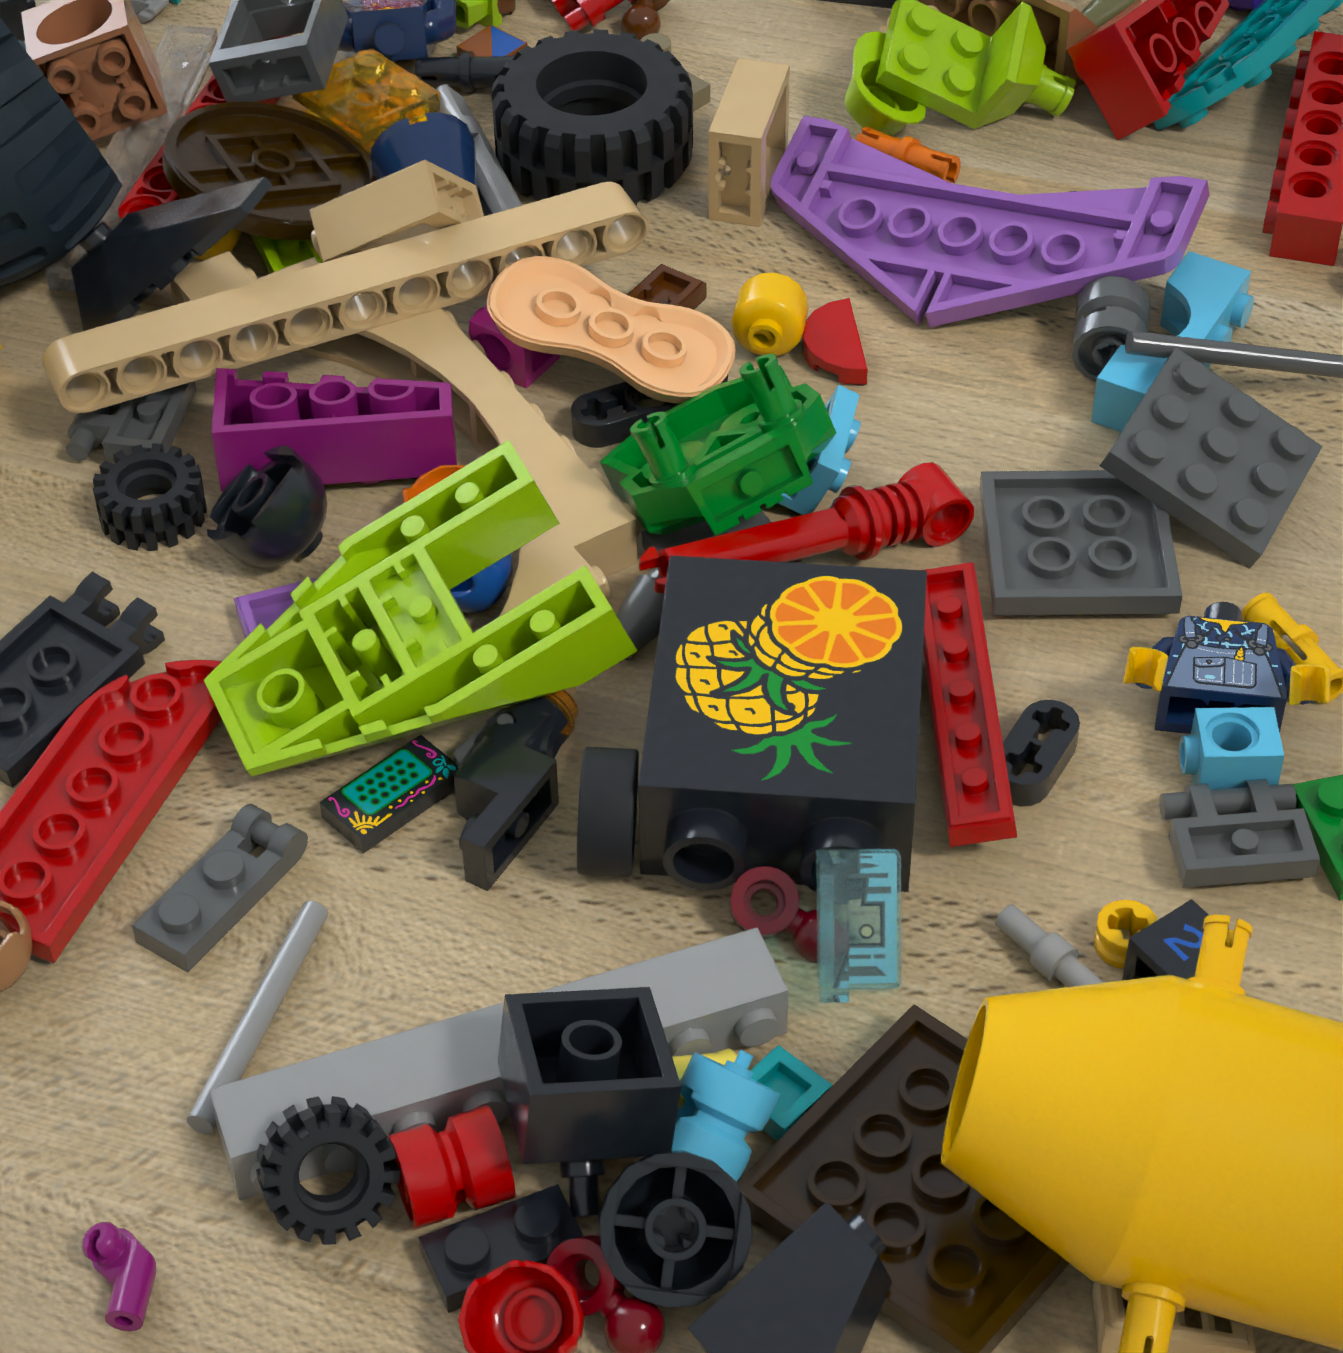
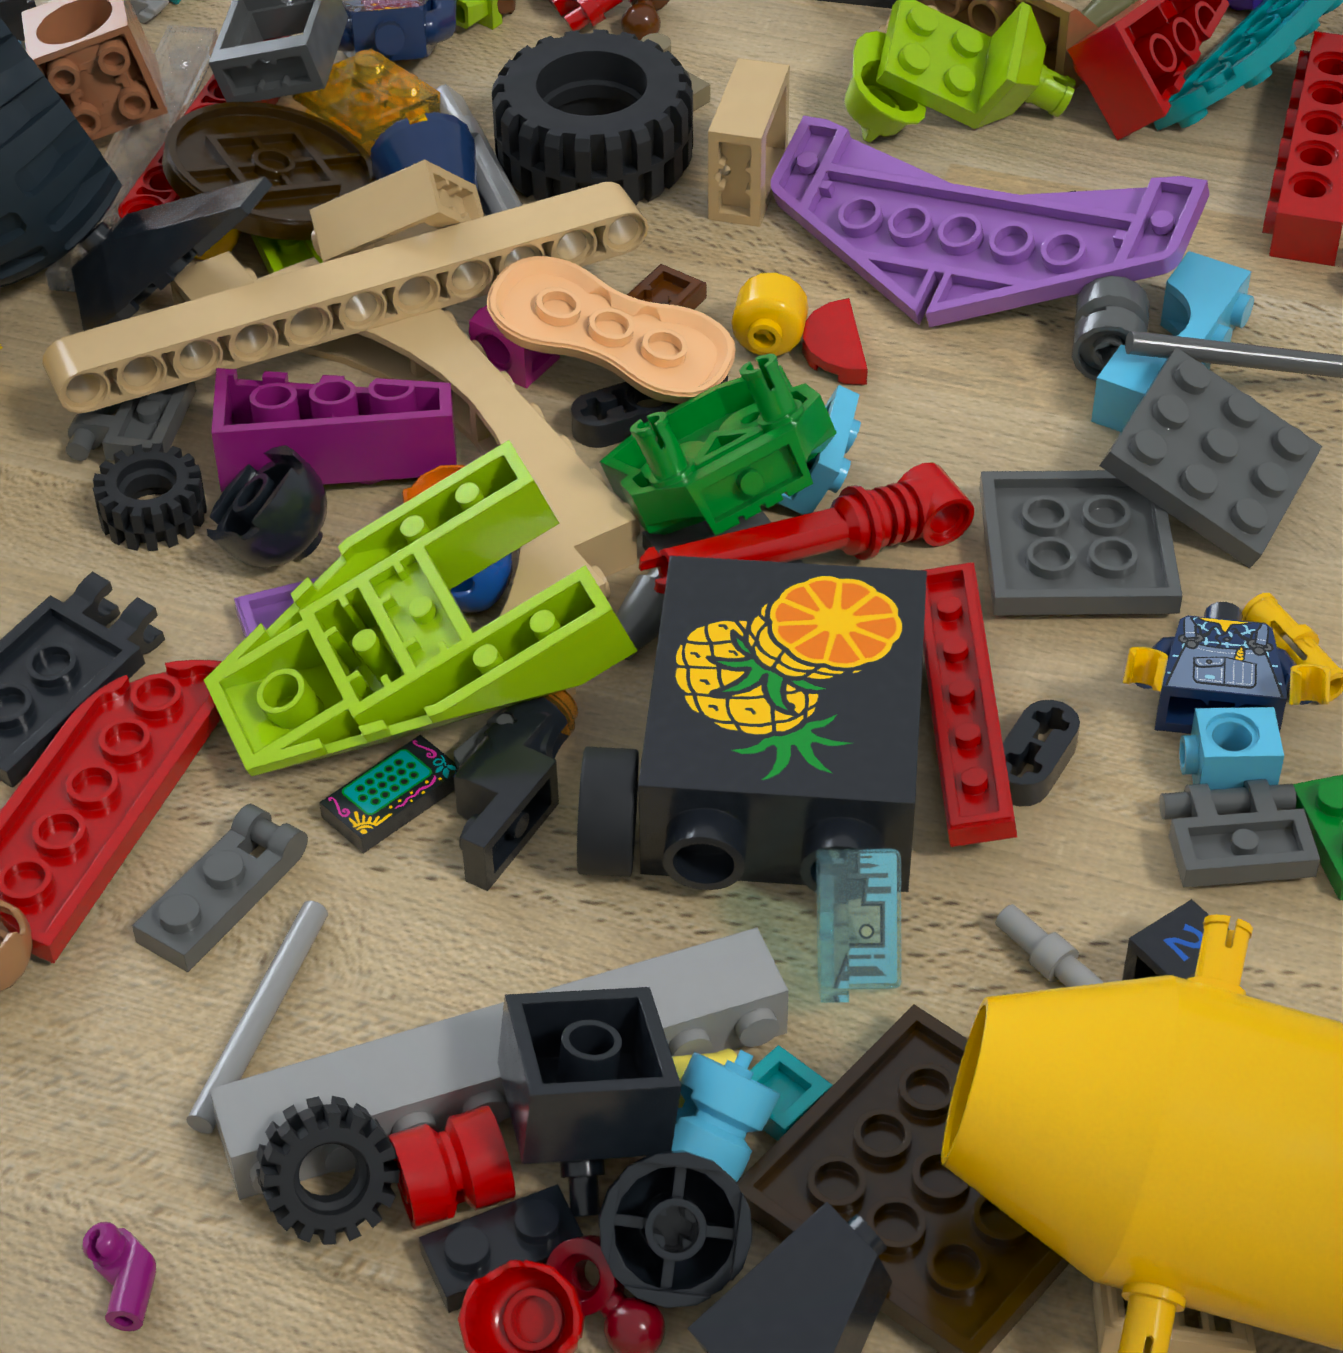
(461, 72): black pin -> none
(492, 42): tile -> none
(786, 917): dark red plate -> none
(912, 152): orange pin -> none
(1115, 916): yellow bush -> none

